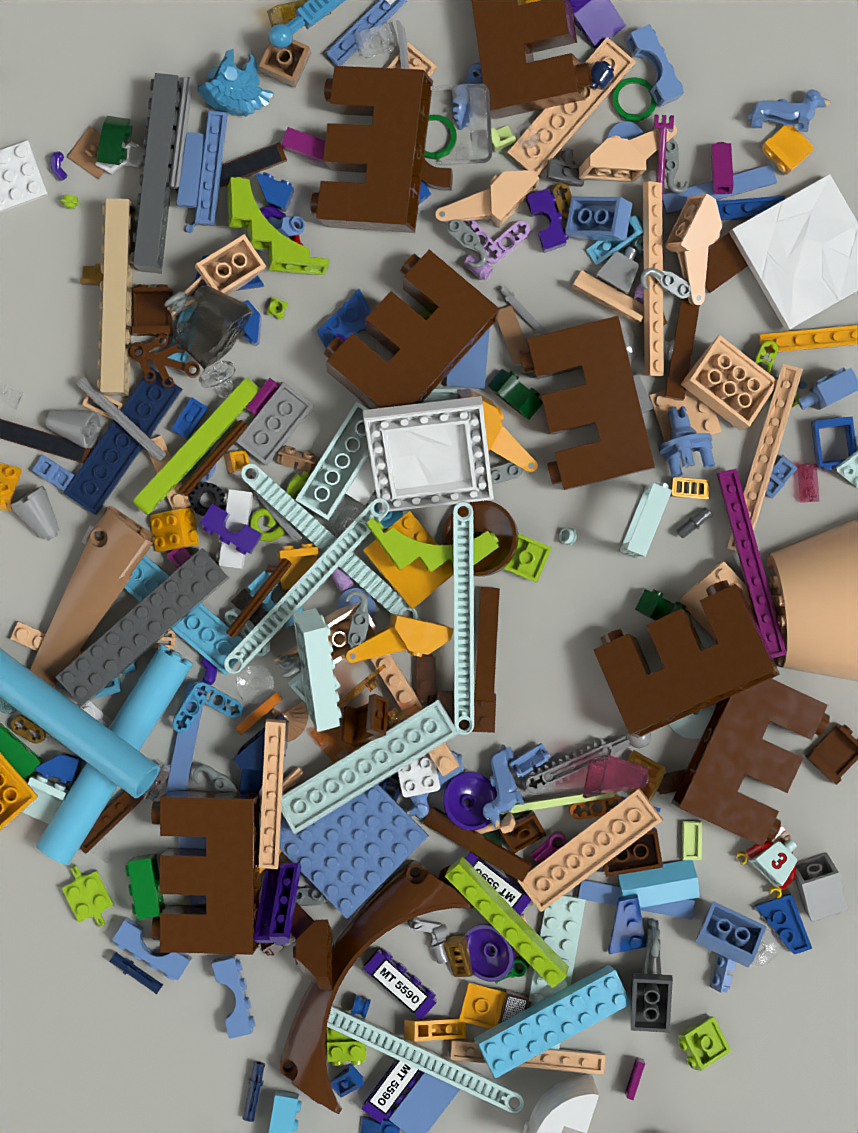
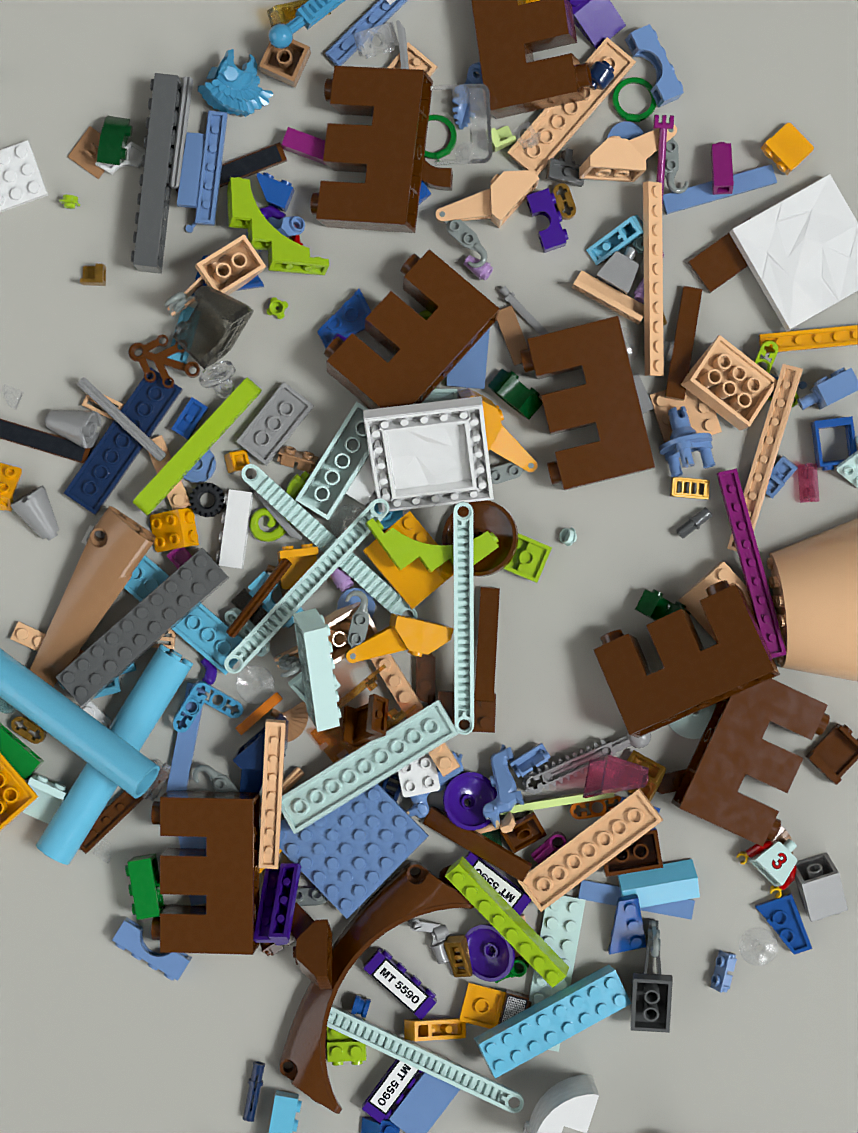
(53, 472): medium blue slope -> none
(55, 165): dark purple arm -> none
(63, 767): blue slope -> none
(87, 896): lime plate -> none
(117, 297): tan brick -> none
(135, 972): dark blue pin -> none
(150, 312): reddish brown panel -> none
(213, 458): reddish brown axle -> none
(215, 521): dark purple arch -> none
(228, 972): medium blue arch -> none
(253, 326): blue slope -> none
(262, 397): magenta tile -> none
(347, 1081): blue slope -> none
(496, 245): lavender beam -> none
(550, 1059): light nougat plate -> none
(598, 218): medium blue brick -> none
(634, 1078): magenta tile -> none
(646, 520): light aqua window -> none
(690, 237): light nougat slope -> none
(691, 840): yellowish green tile -> none
(703, 1044): lime plate -> none
(730, 934): medium blue brick -> none
(746, 208): blue tile -> none
(788, 113): medium blue animal -> none

